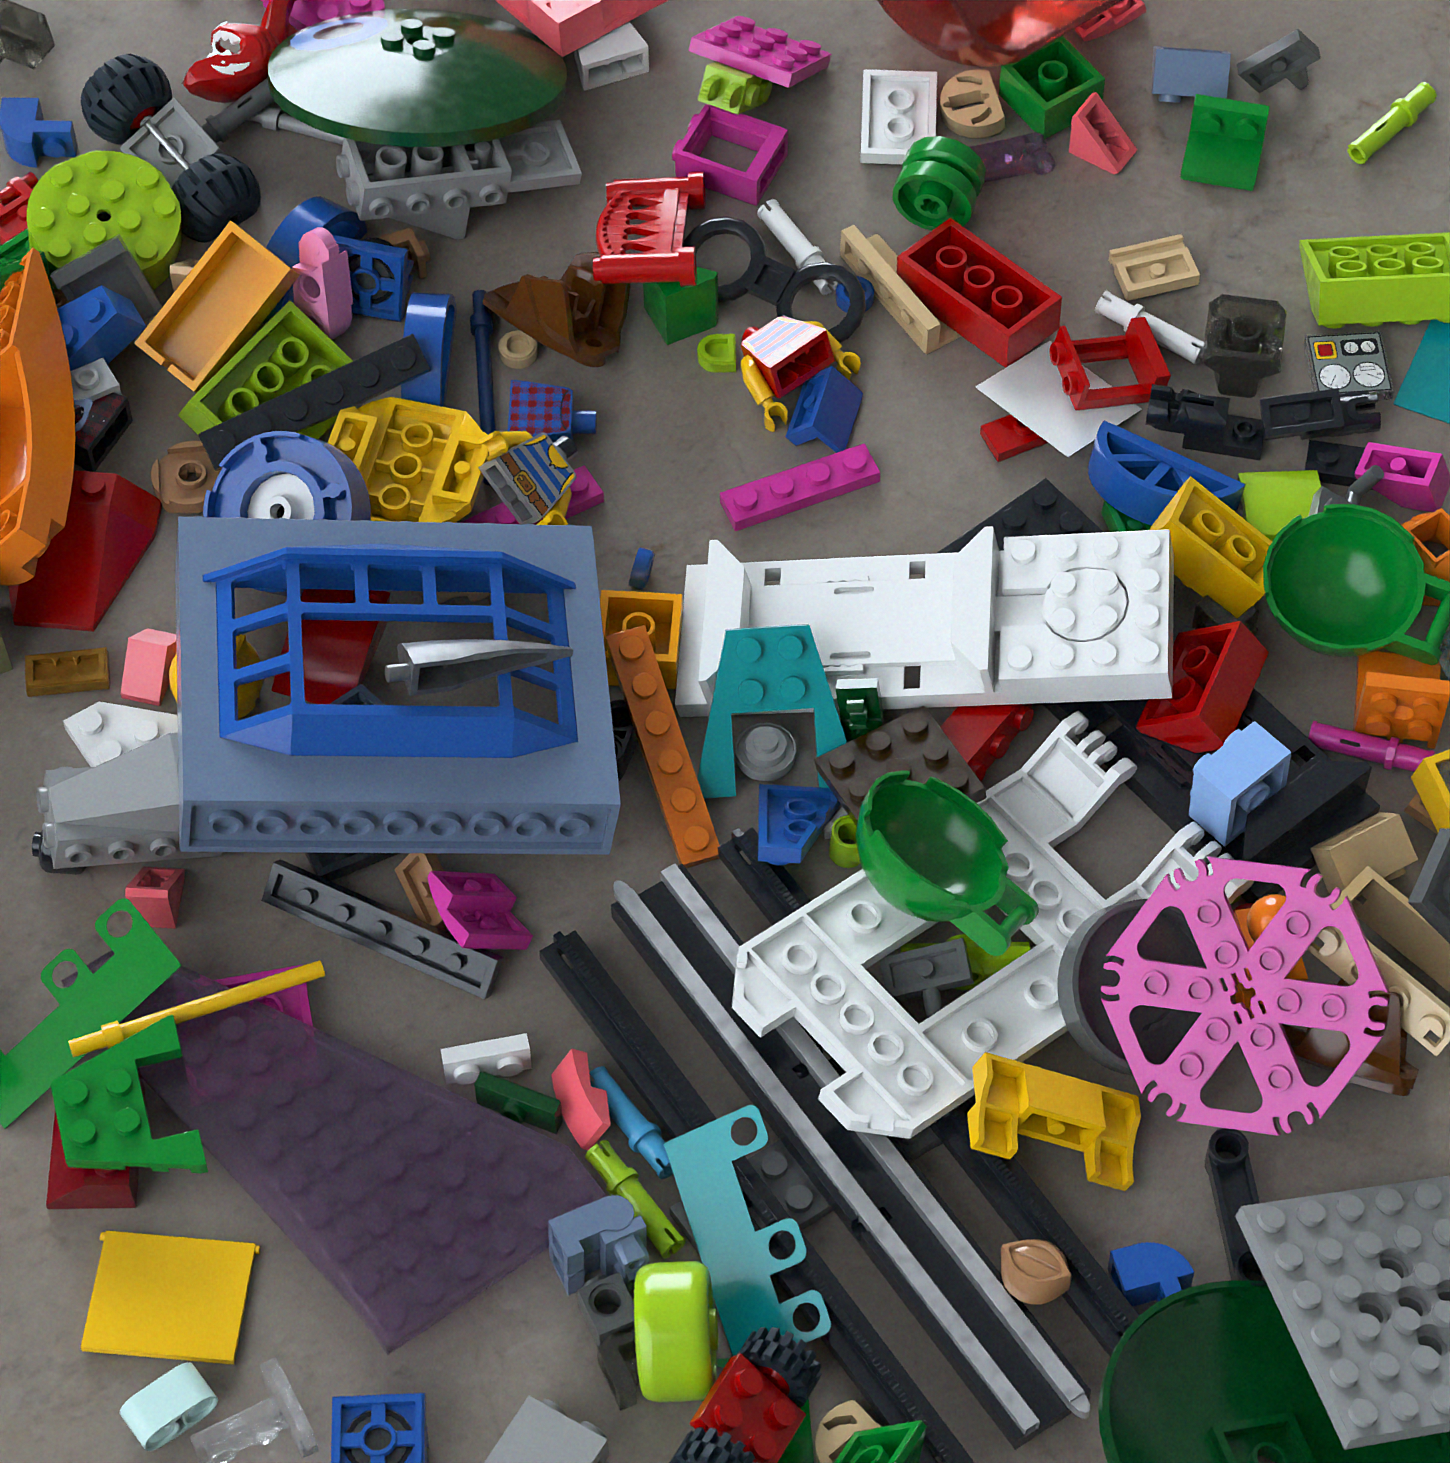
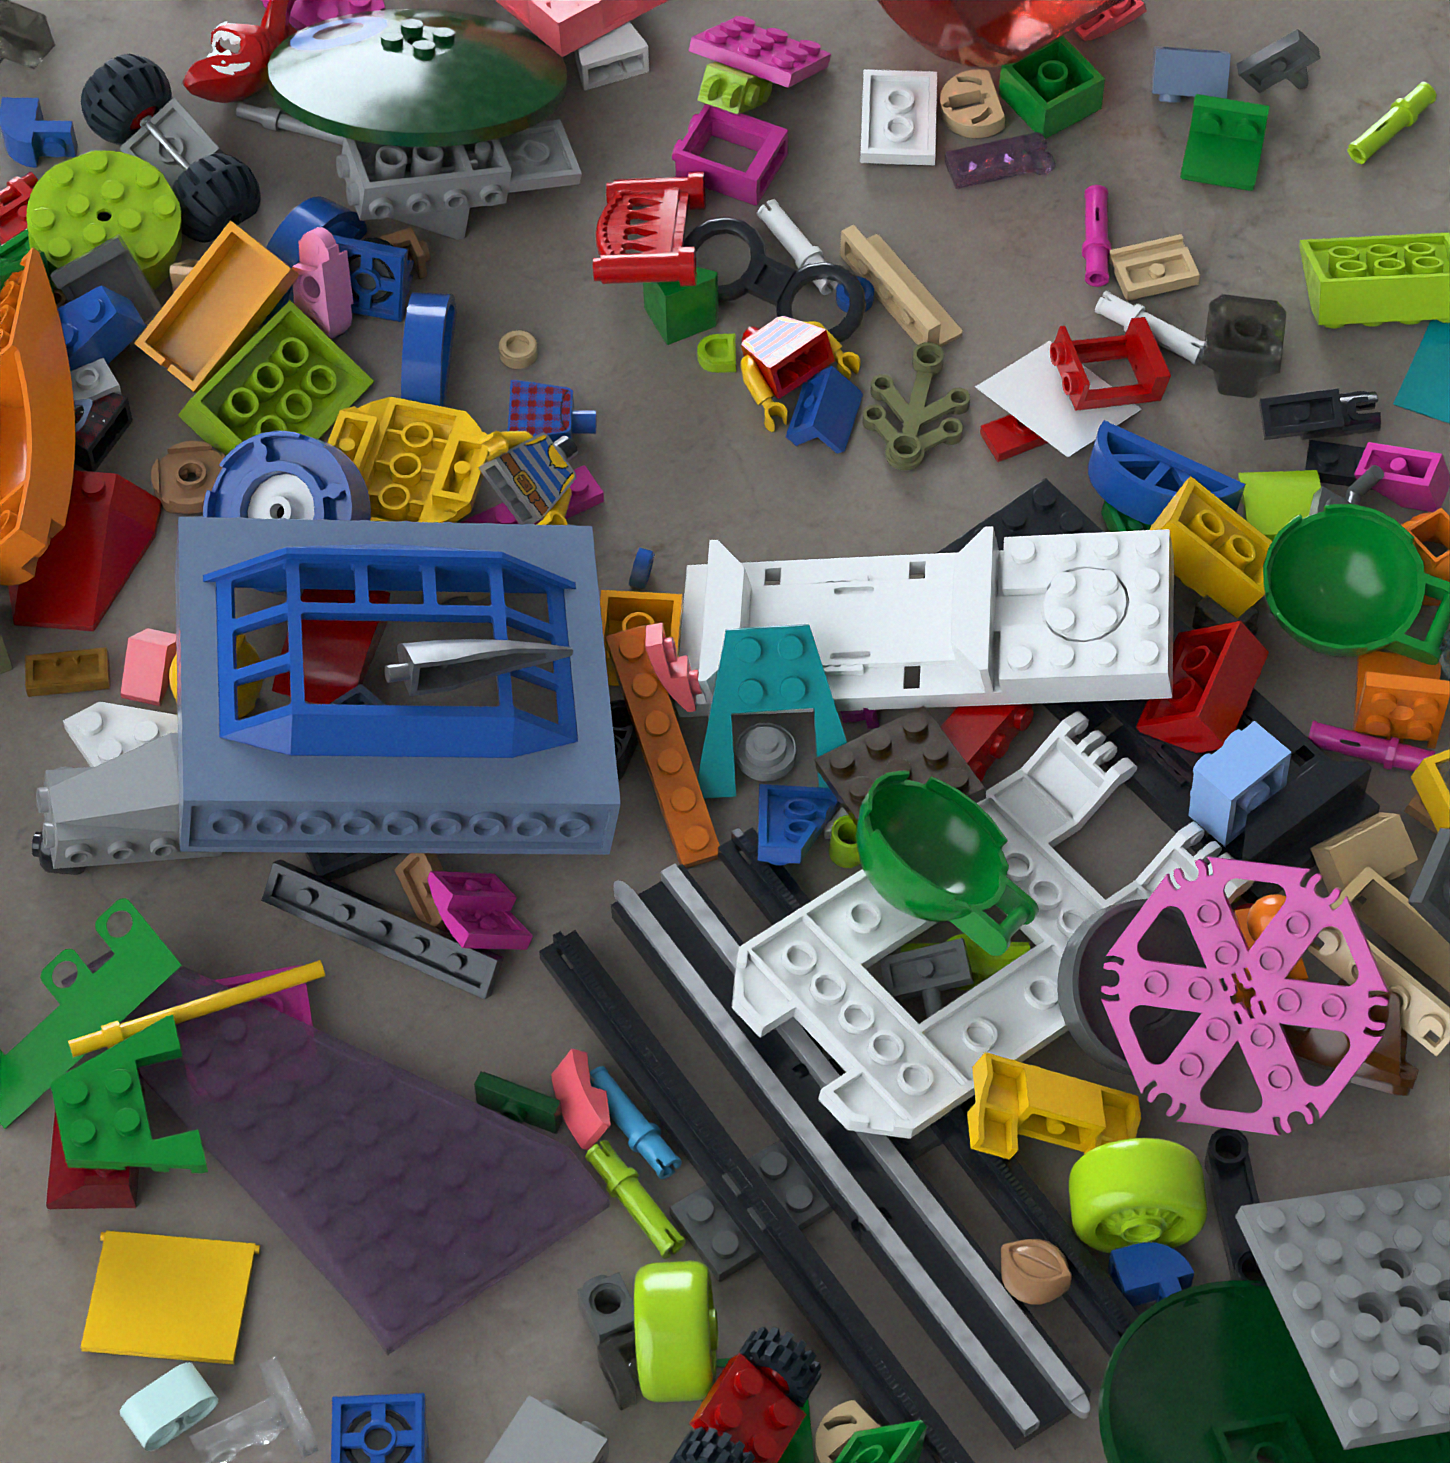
(157, 895): coral slope -> none
(238, 112): dark grey pin -> none
(321, 397): black plate -> none
(482, 327): dark blue bar -> none
(497, 1057): white plate -> none
(567, 314): reddish brown piece -> none
(596, 1238): sand blue hips -> none
(672, 670): none -> coral slope
(726, 1237): teal piece -> none
(799, 487): dark pink plate -> none
(859, 706): dark green plate -> none
(927, 363): none -> olive plant
(938, 182): green wheel -> none
(980, 292): red brick -> none
(1096, 244): none -> dark pink pin
(1099, 137): coral slope -> none
(1137, 1194): none -> lime wheel
(1204, 423): black plate -> none
(1349, 363): tile -> none

